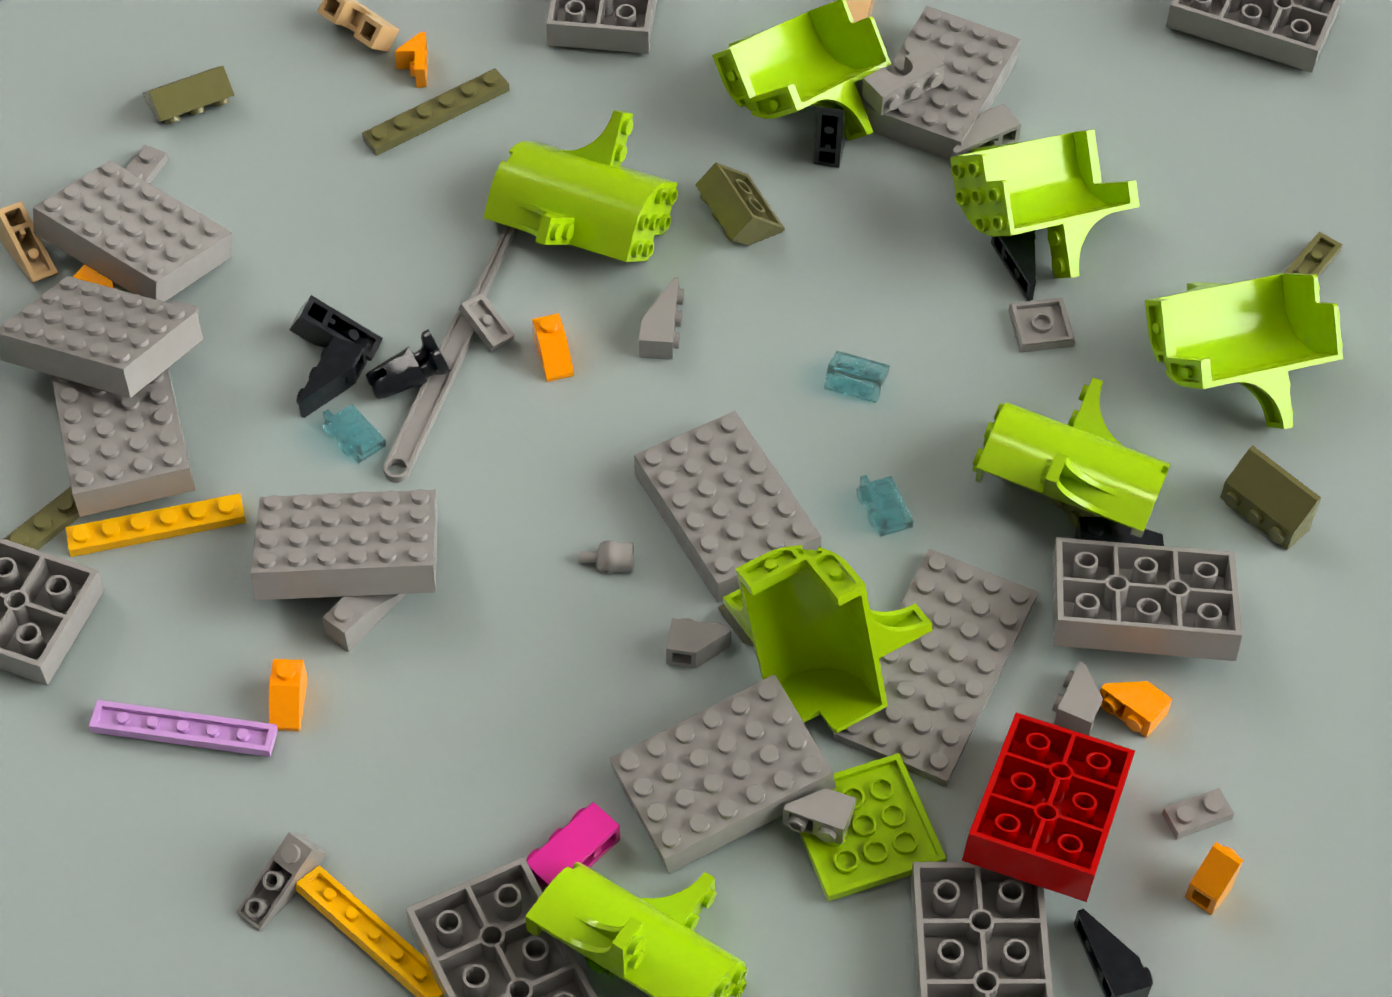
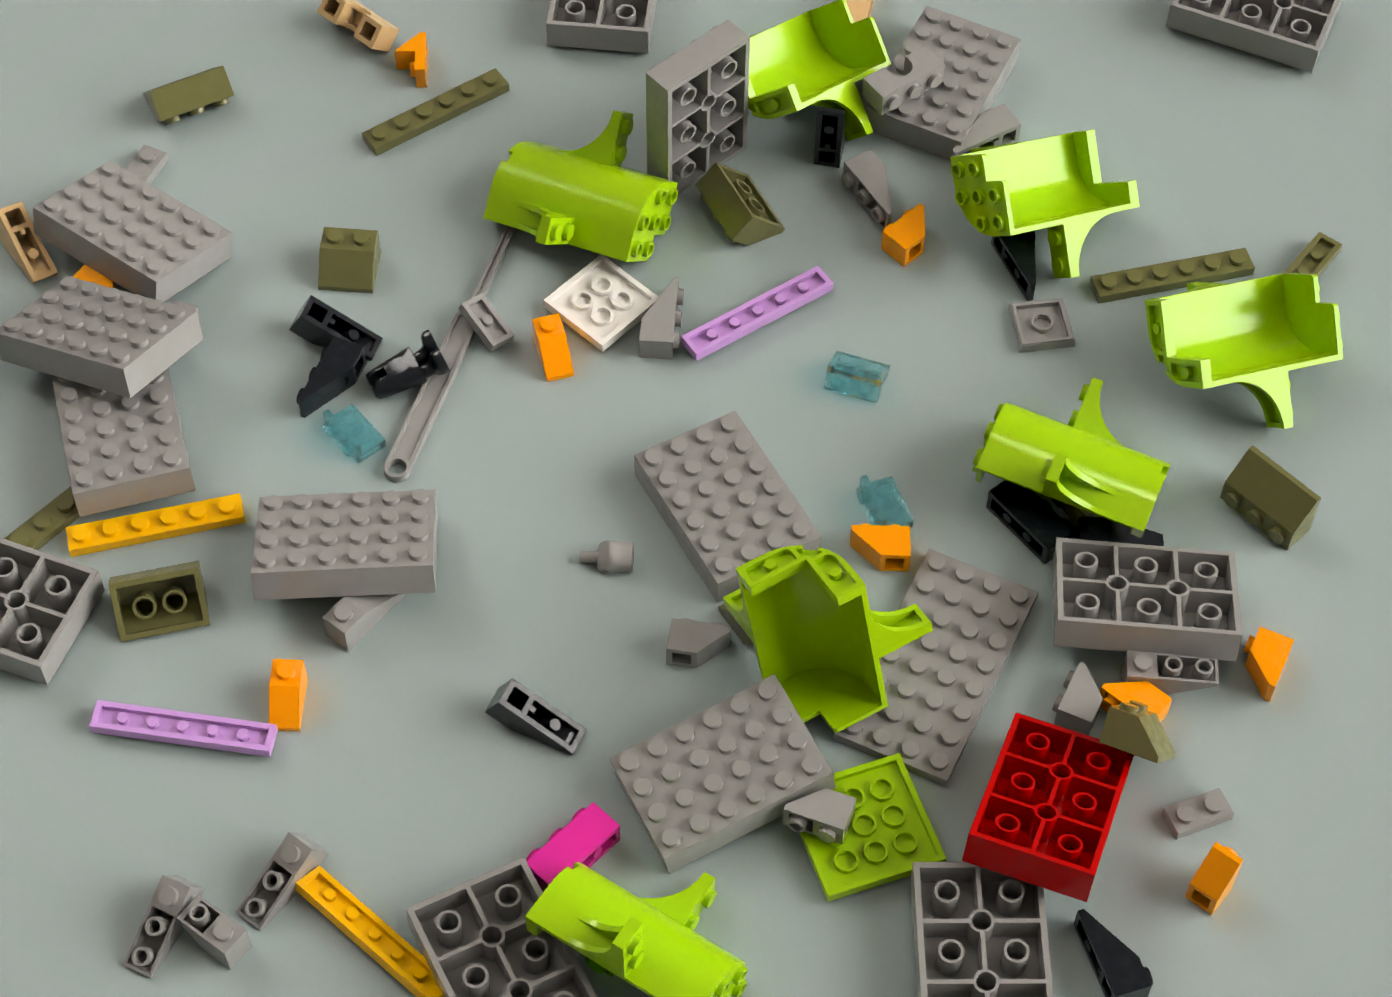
(159, 601): none -> olive slope
(159, 926): none -> light grey slope
(215, 931): none -> light grey slope
(348, 259): none -> olive slope
(534, 717): none -> black slope
(601, 302): none -> white plate
(698, 106): none -> light grey brick
(756, 313): none -> lavender plate
(868, 181): none -> light grey slope
(883, 546): none -> light orange slope
(906, 236): none -> light orange slope
(1028, 518): none -> black brick
(1137, 732): none -> olive slope
(1170, 671): none -> light grey slope
(1171, 275): none -> olive plate
(1267, 659): none -> light orange slope

